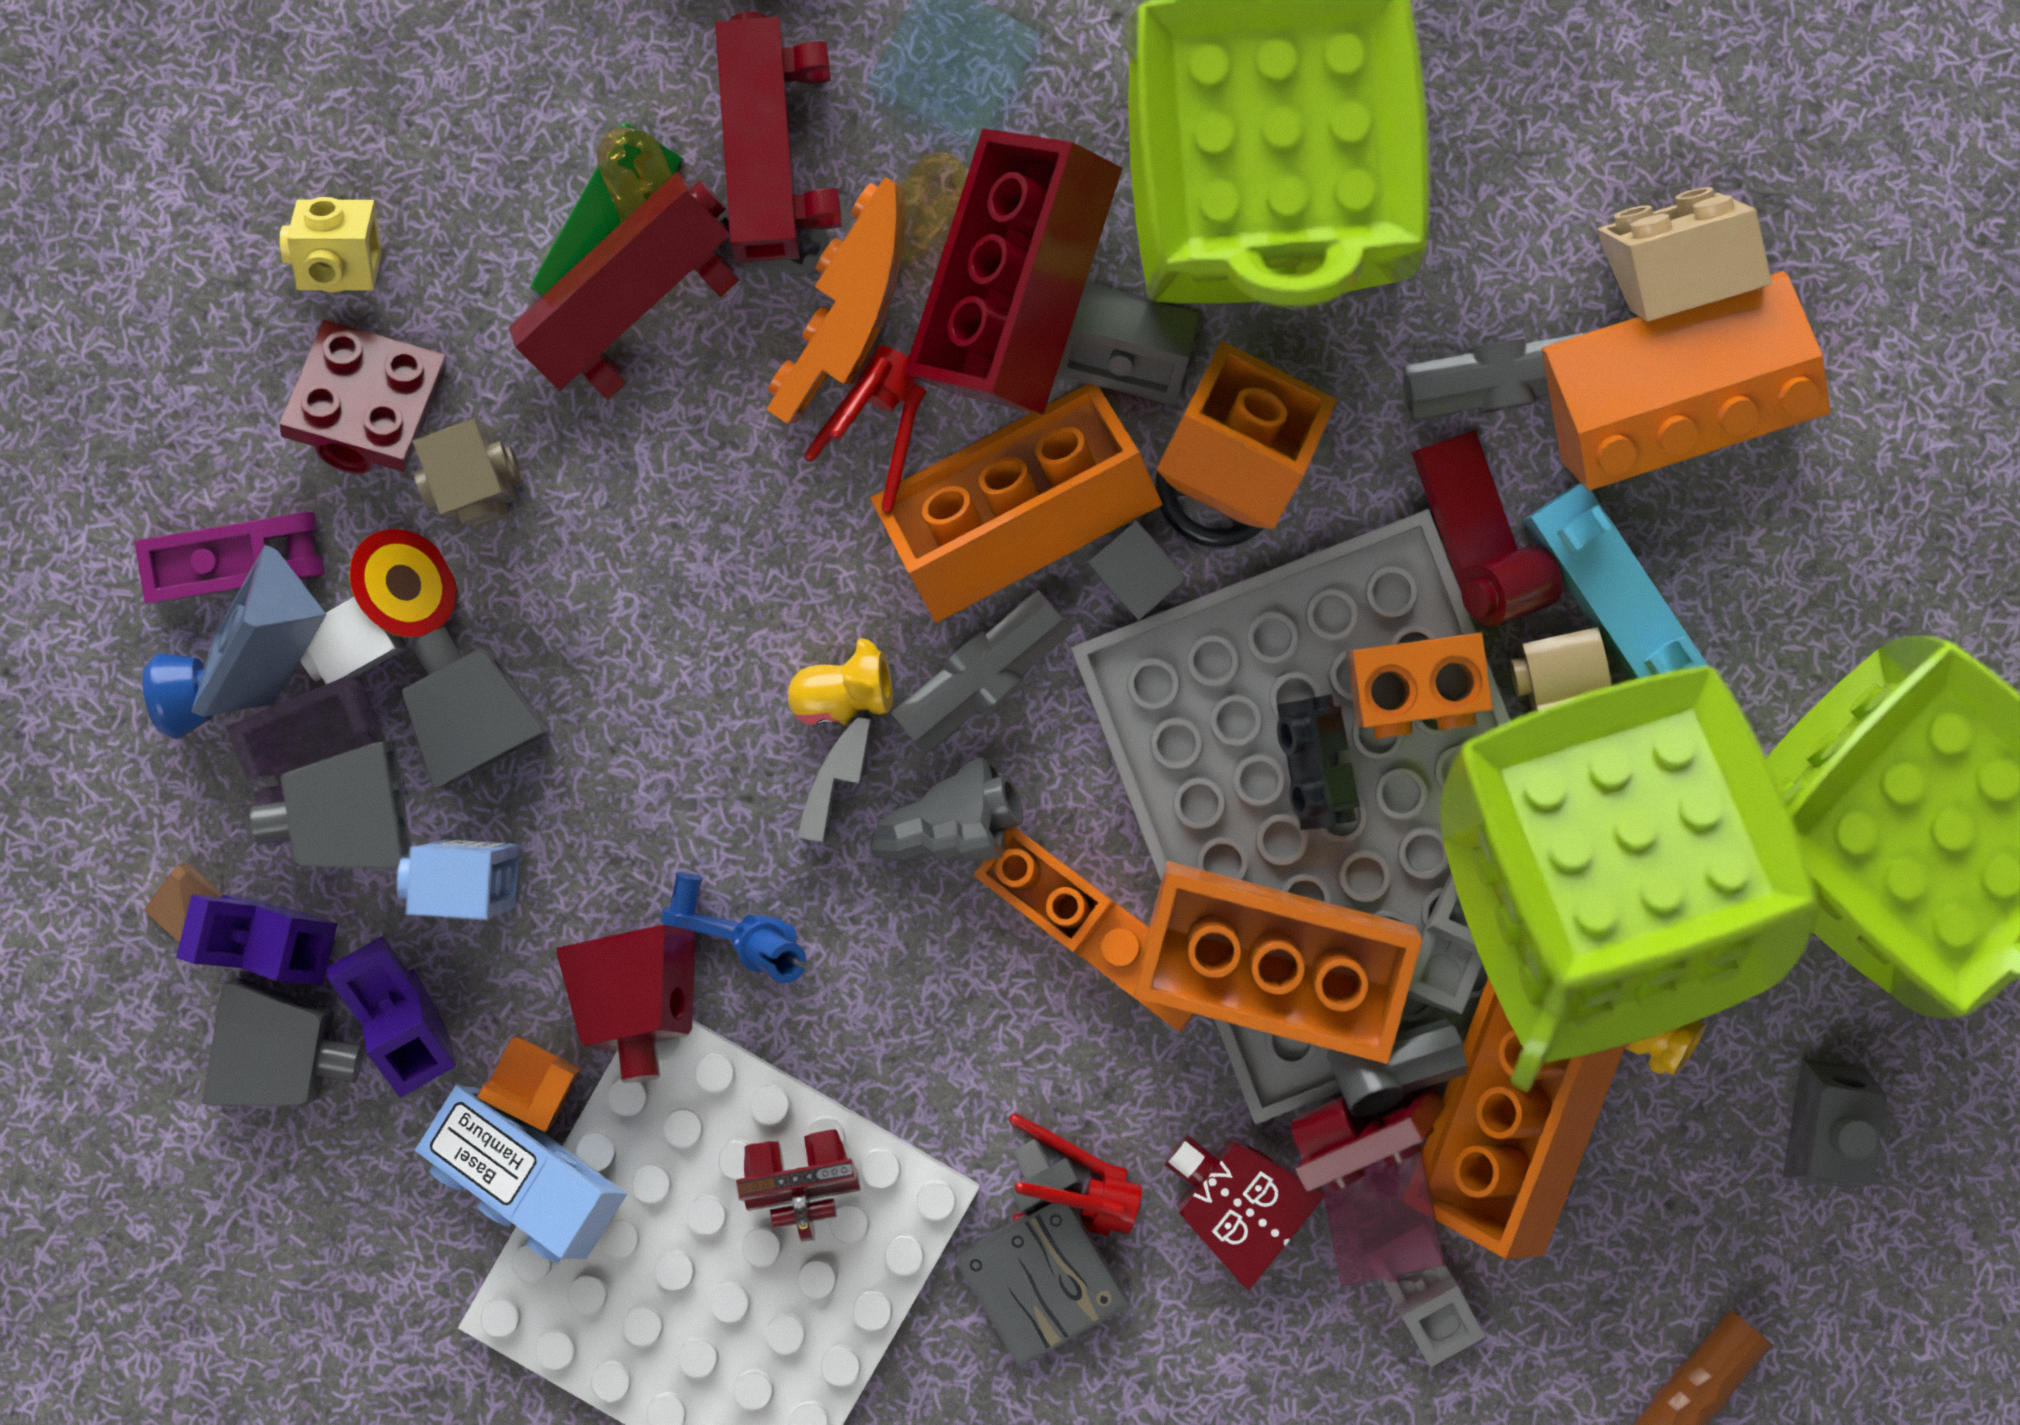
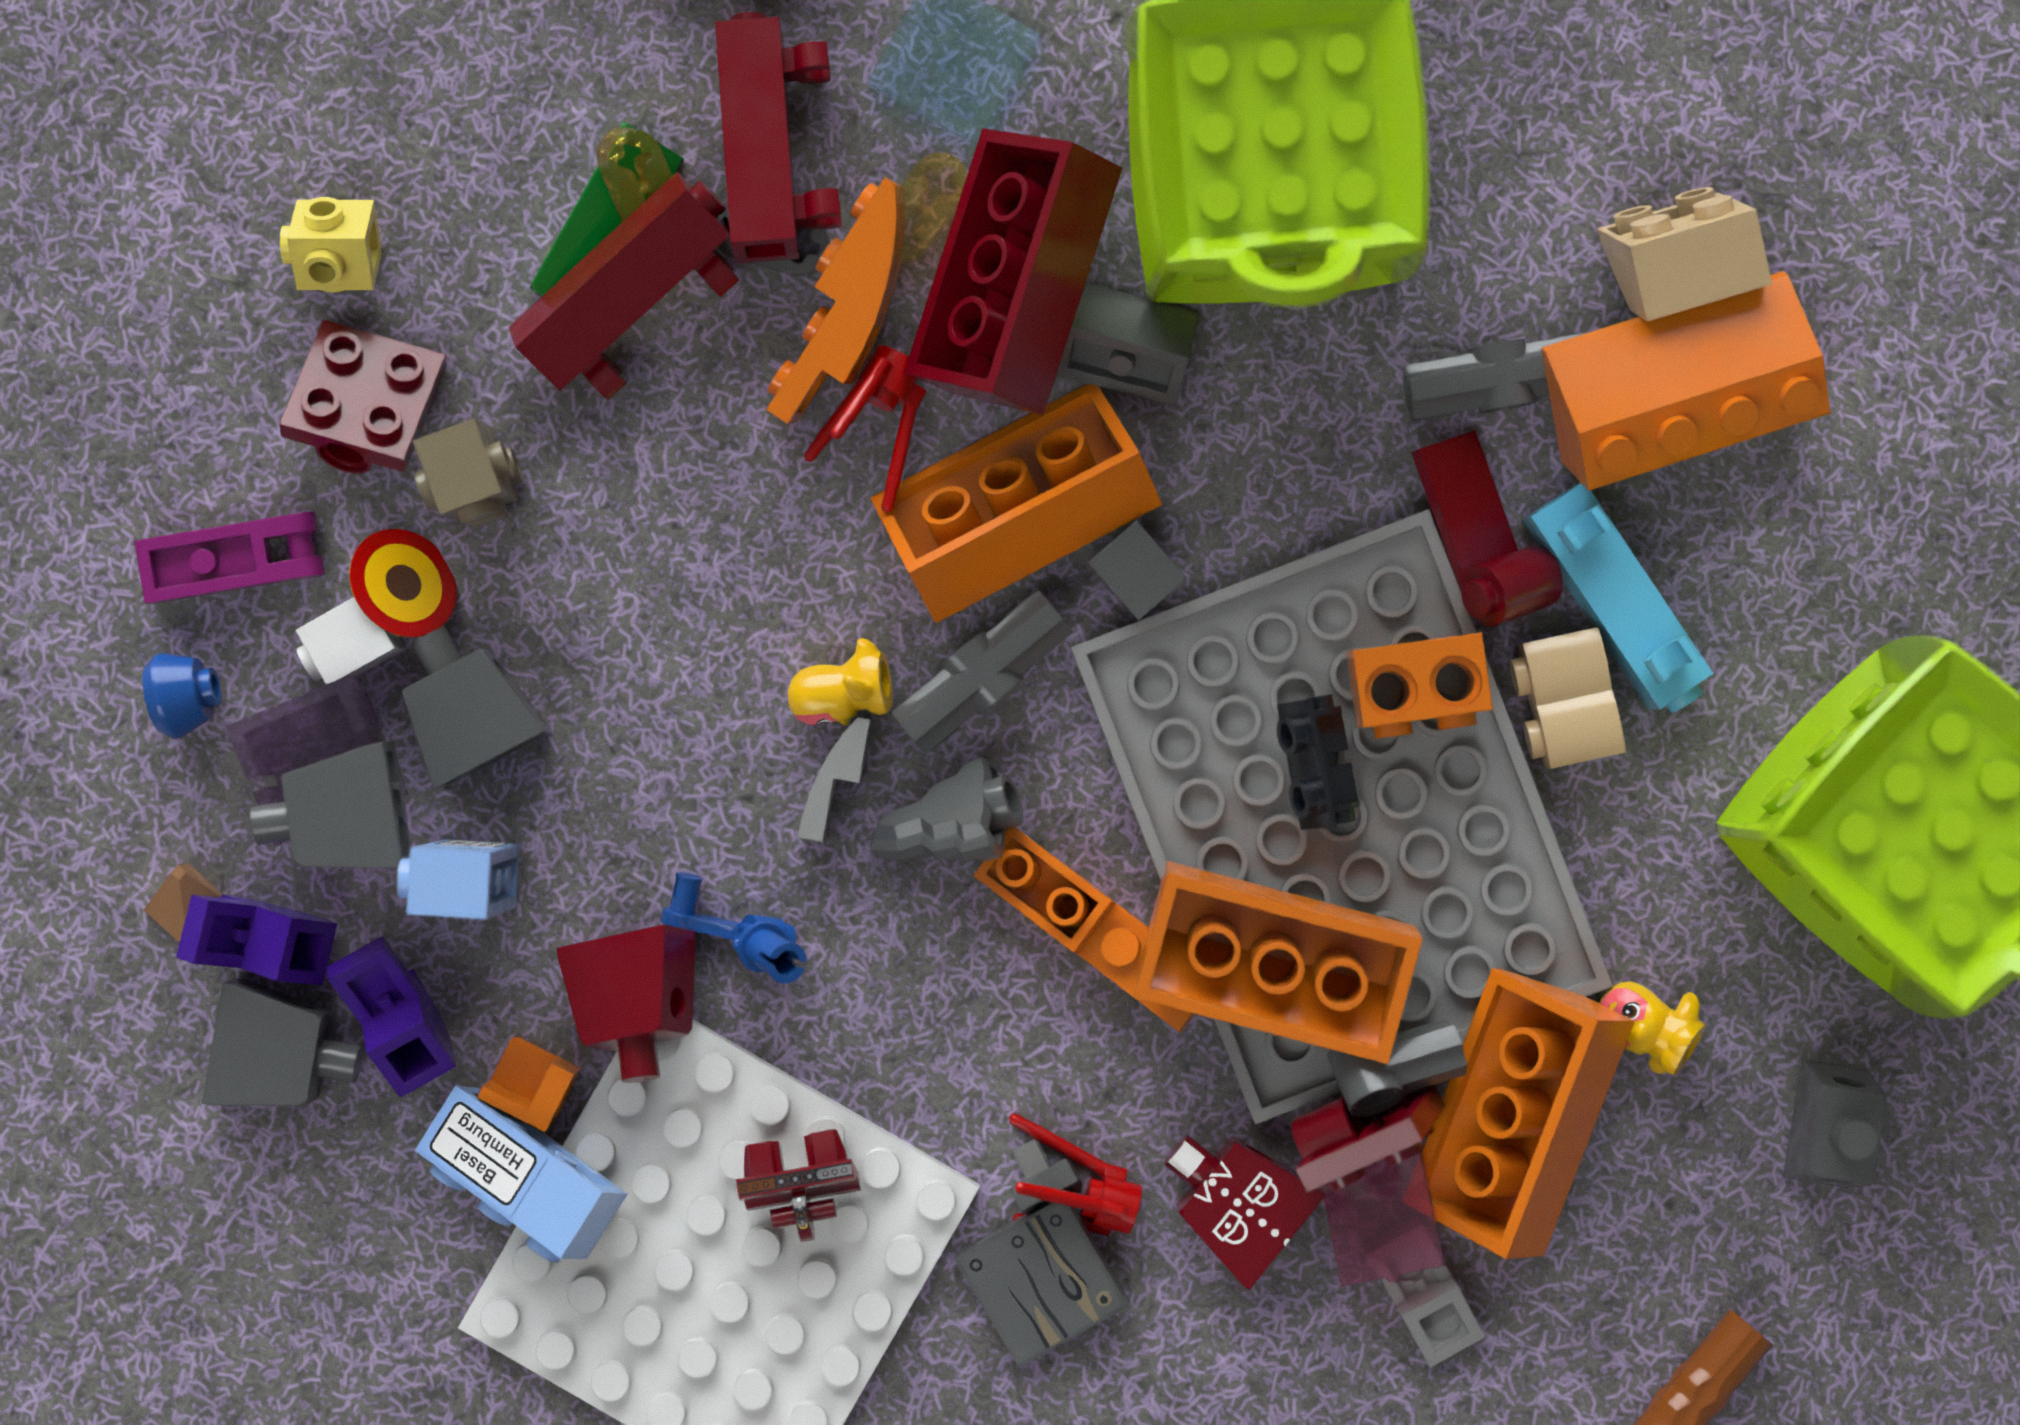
(258, 639): sand blue slope -> none
(1241, 447): orange piece -> none
(1447, 957): light grey slope -> none
(1625, 865): lime piece -> none

